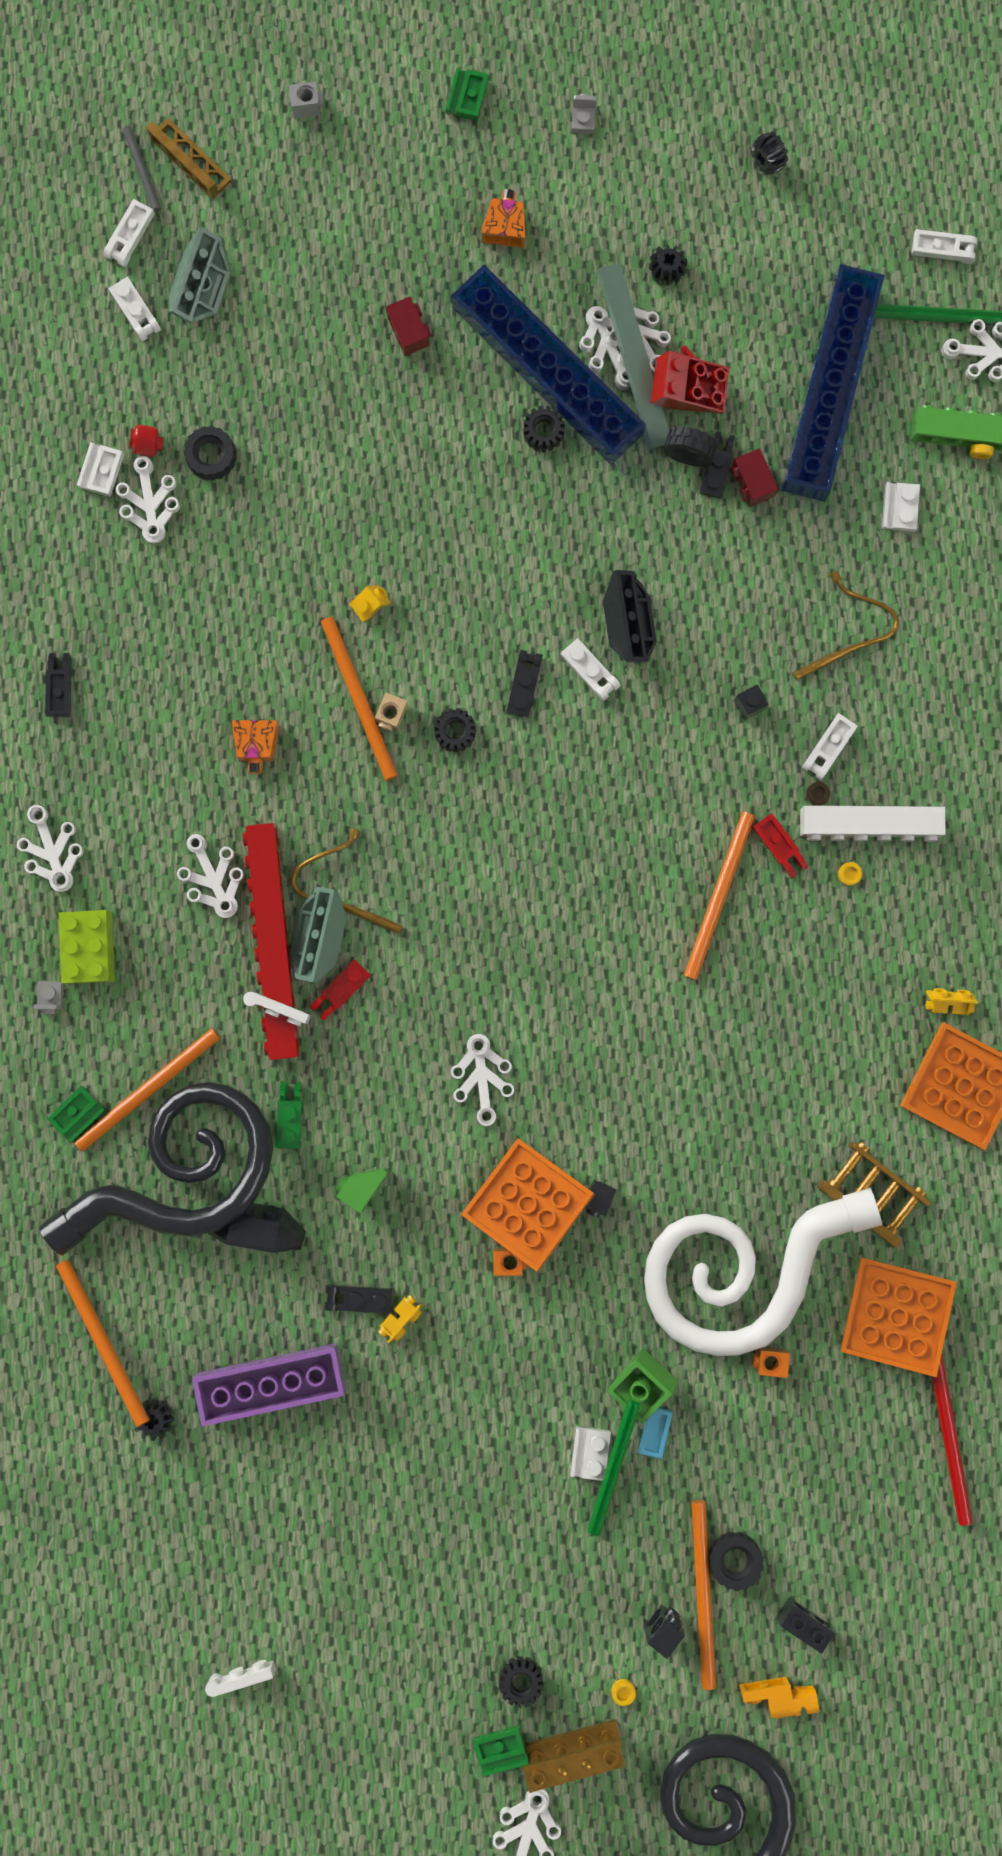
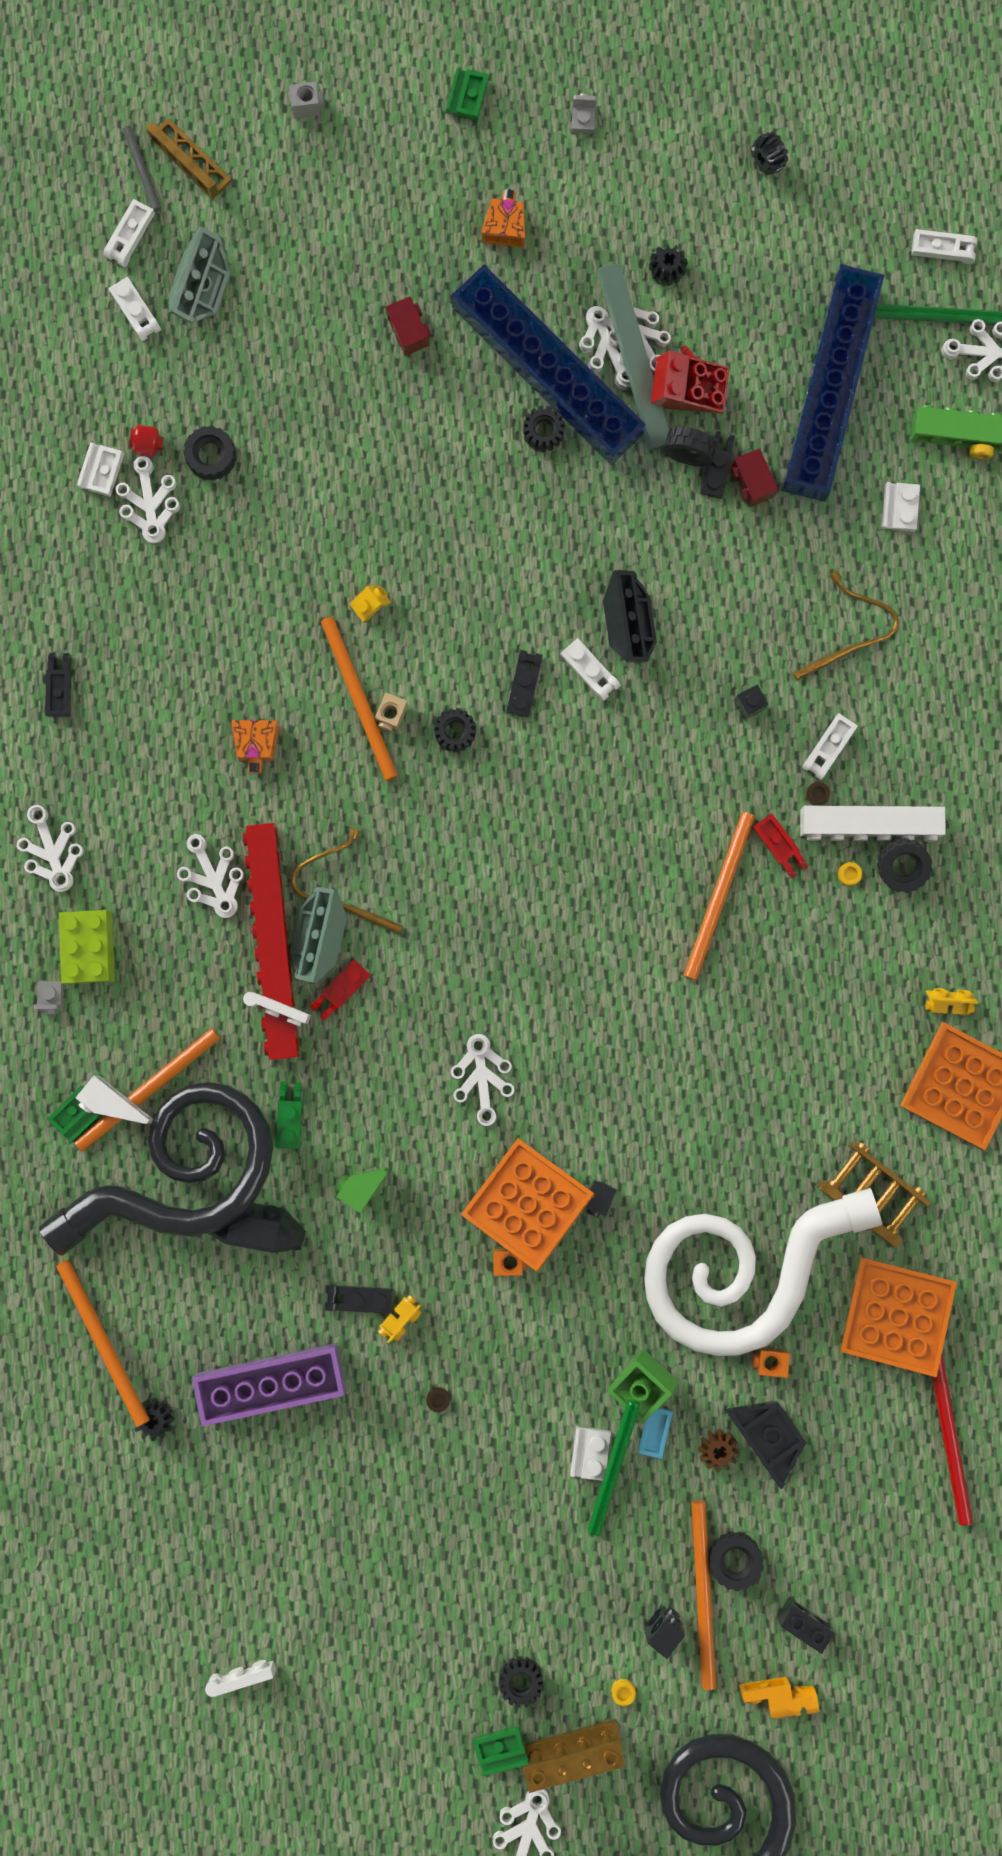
(104, 1099): none -> white slope
(438, 1399): none -> dark brown tile
(717, 1442): none -> reddish brown gear
(770, 1436): none -> black wing
(915, 879): none -> black tyre

